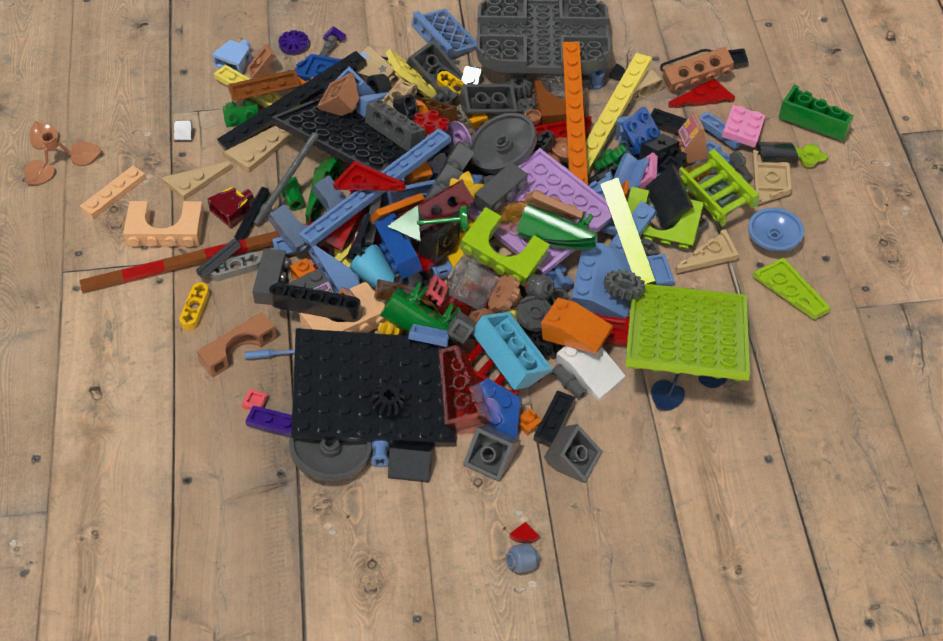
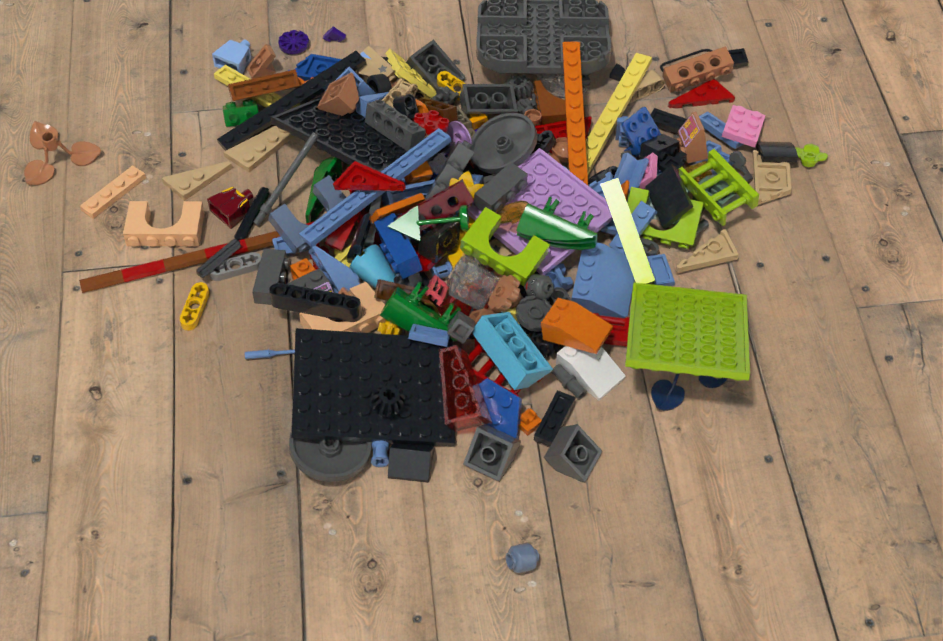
(183, 131): slope -> none
(254, 398): coral tile -> none
(255, 331): nougat arch -> none
(269, 420): dark purple plate -> none
(292, 194): green piece -> none
(329, 45): dark grey piece -> none
(428, 32): medium blue fence -> none
(472, 75): bracket -> none
(524, 533): red tile -> none
(553, 205): nougat plate -> none
(597, 79): medium blue bush -> none
(610, 157): green plant -> none
(624, 284): dark grey gear -> none
(776, 229): medium blue dish -> none
(792, 287): lime wing -> none
(815, 114): green wedge -> none

